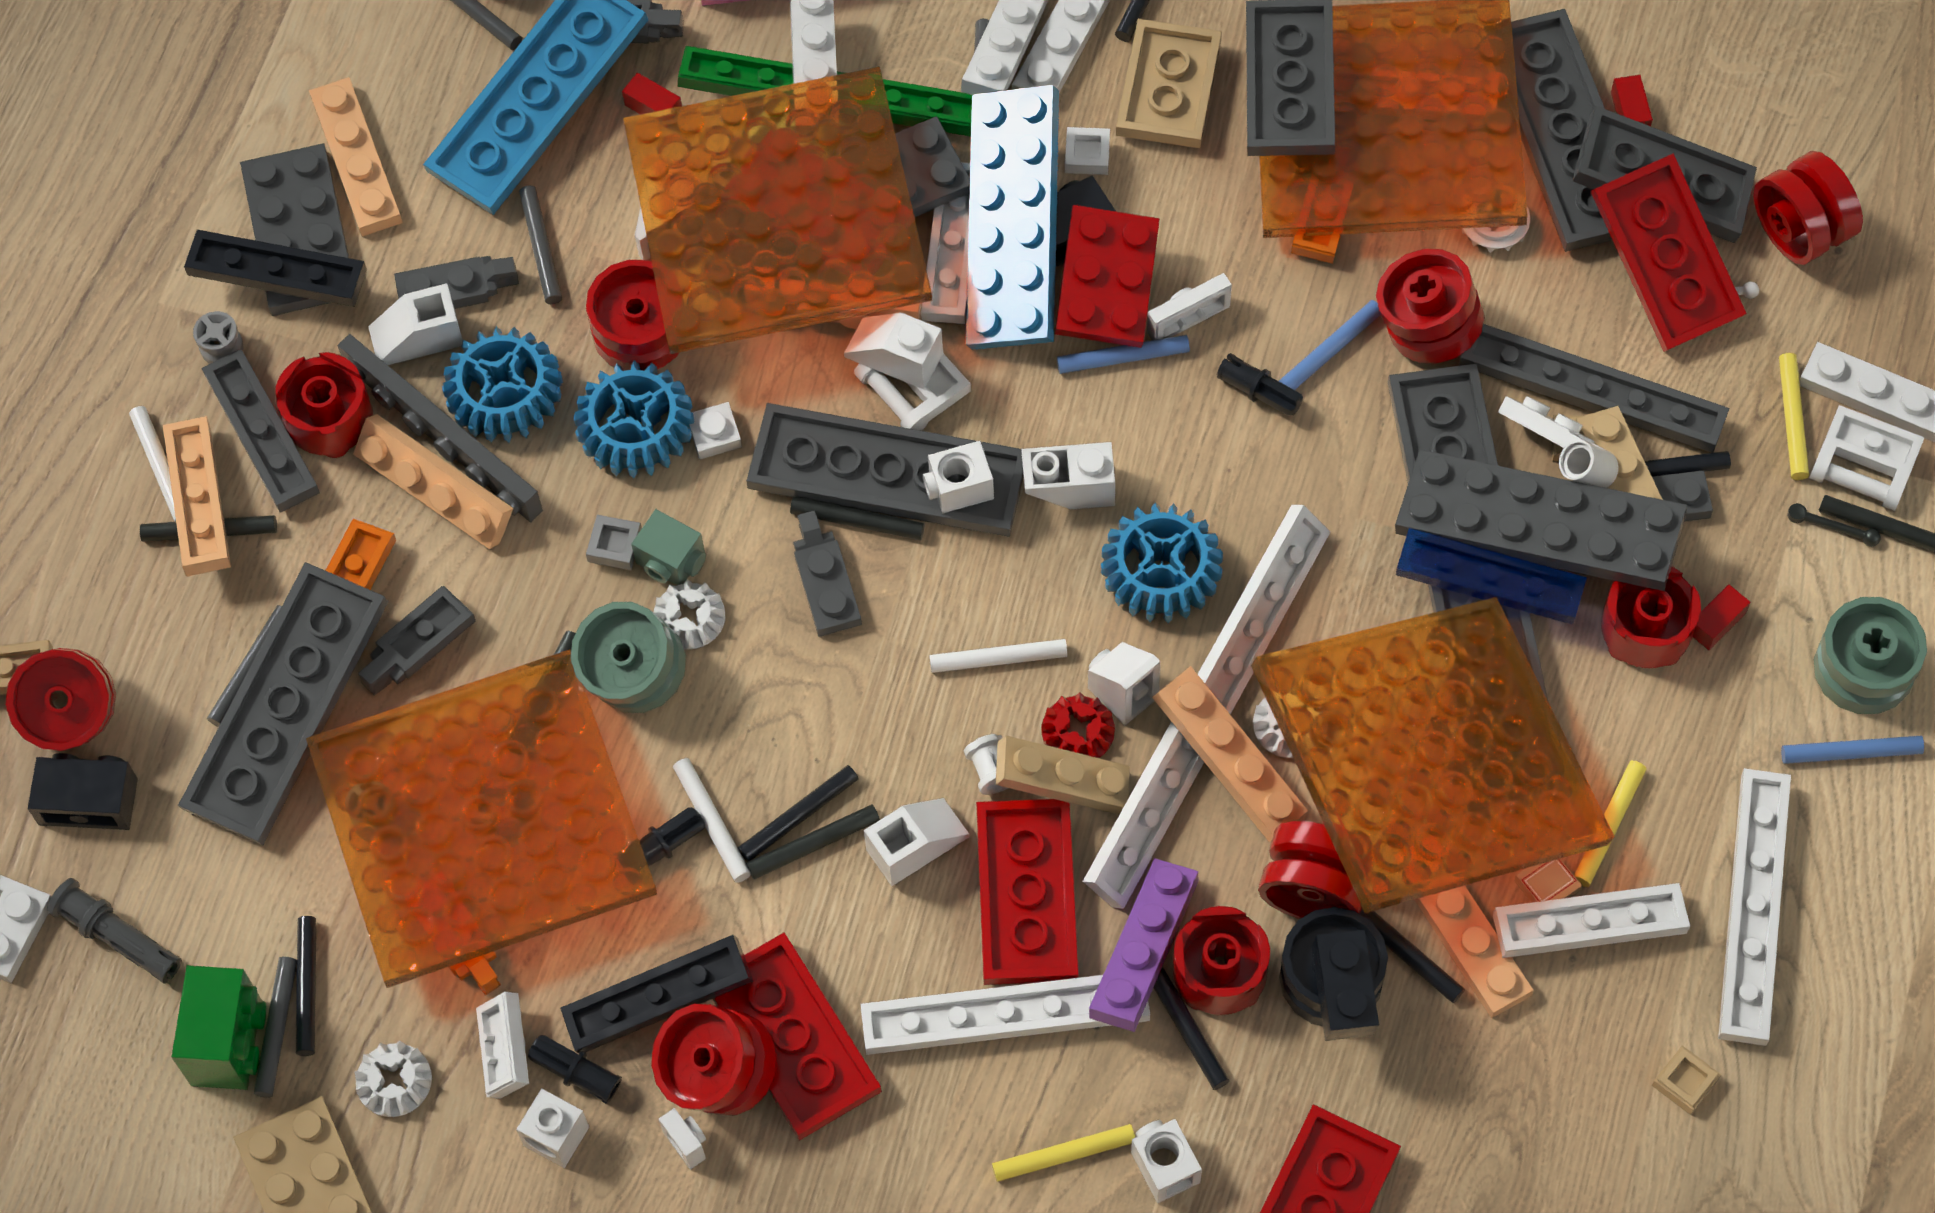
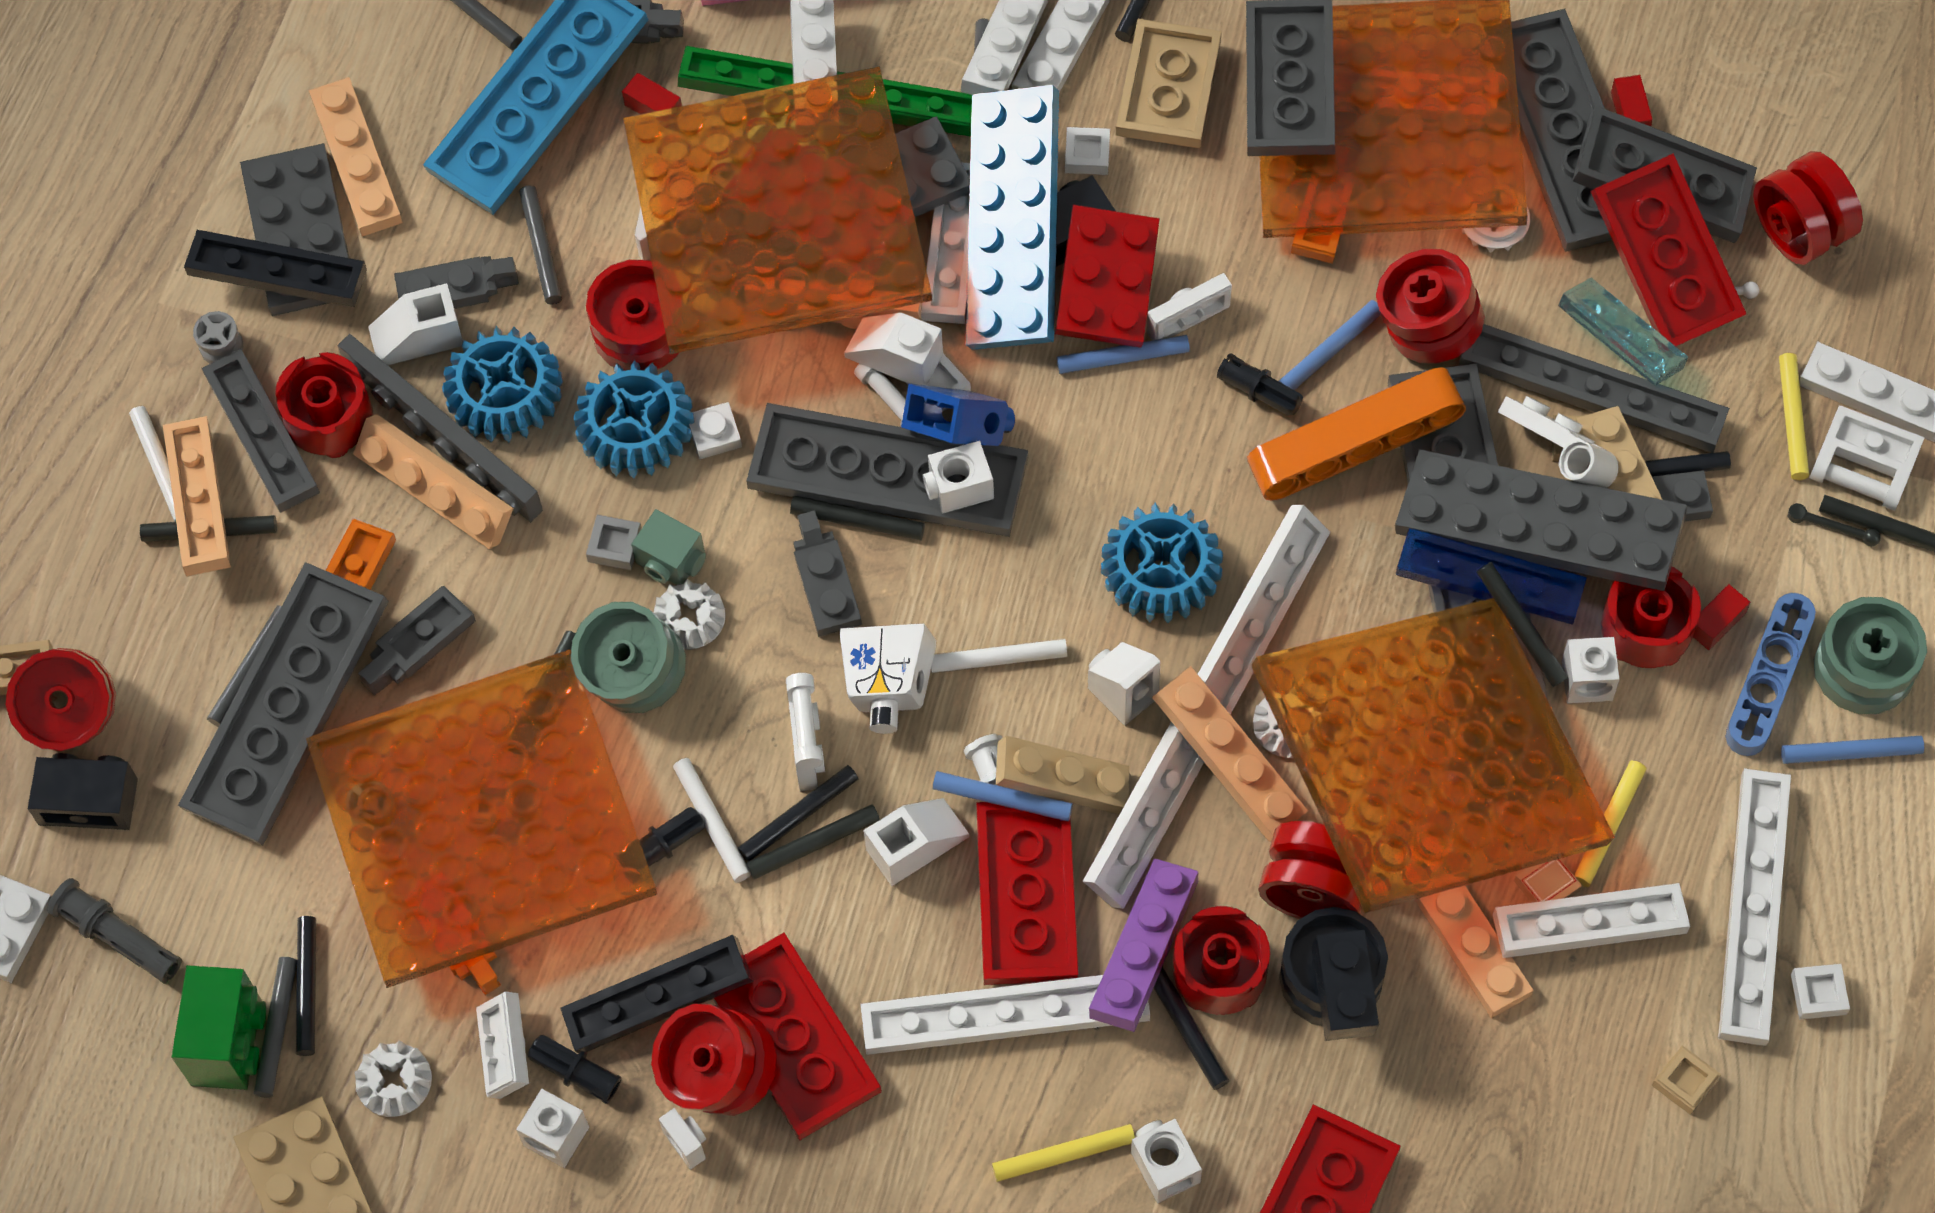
(804, 722): none -> white plate
(887, 670): none -> white torso
(973, 419): none -> blue torso
(1002, 796): none -> medium blue bar
(1071, 475): white slope -> none
(1099, 732): red gear -> none
(1356, 434): none -> orange beam
(1416, 959): black bar -> none
(1522, 624): none -> pearl dark grey bar
(1590, 670): none -> white brick
(1623, 331): none -> clear light blue plate
(1774, 675): none -> medium blue beam
(1820, 991): none -> white plate

